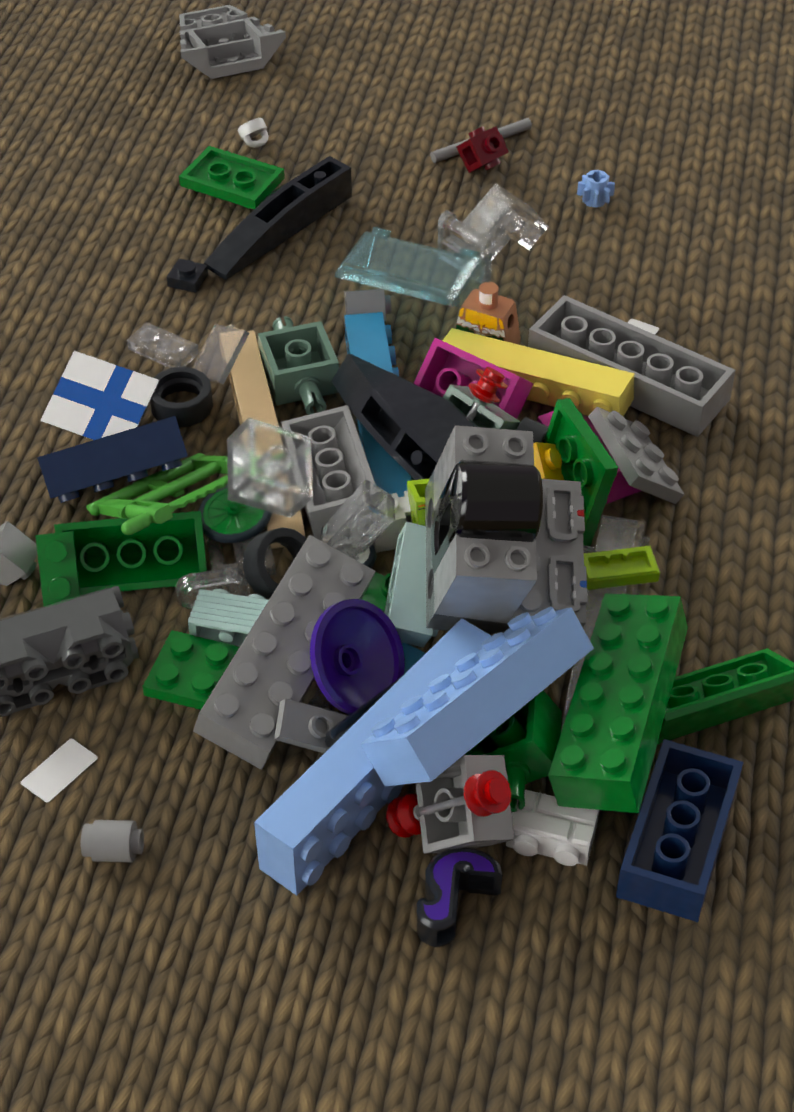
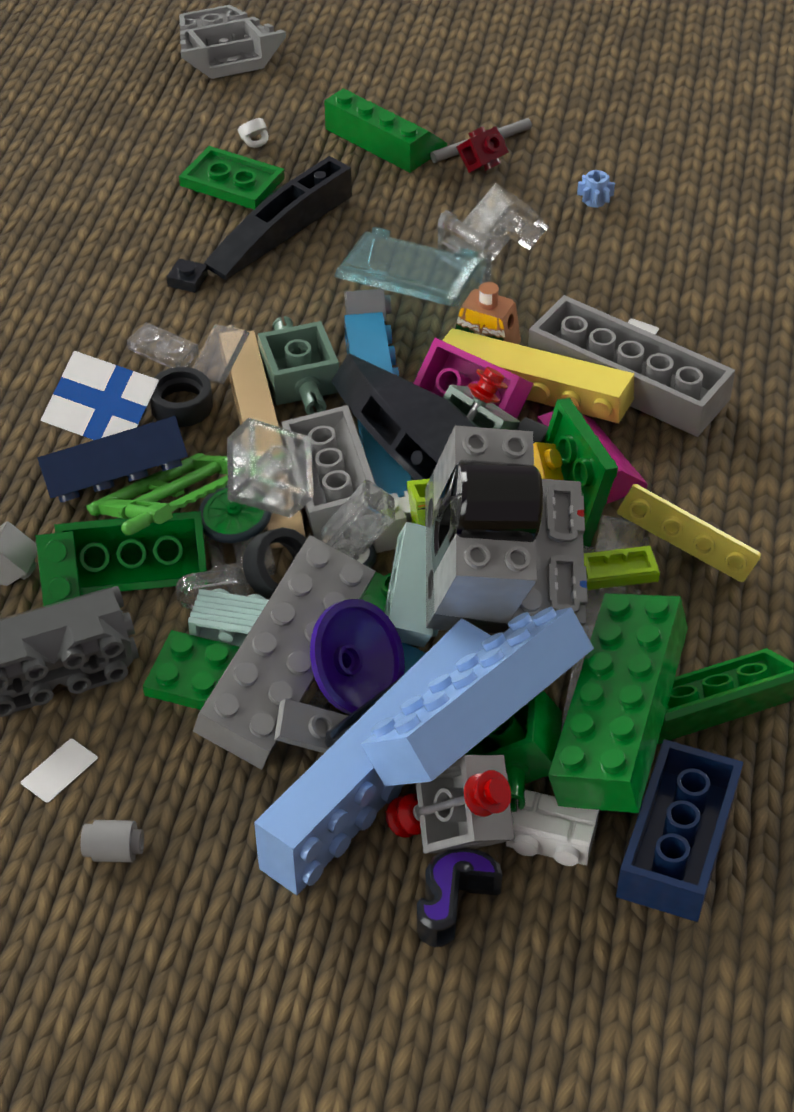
(379, 131): none -> green slope
(636, 455): light grey plate -> none
(688, 533): none -> light yellow bracket

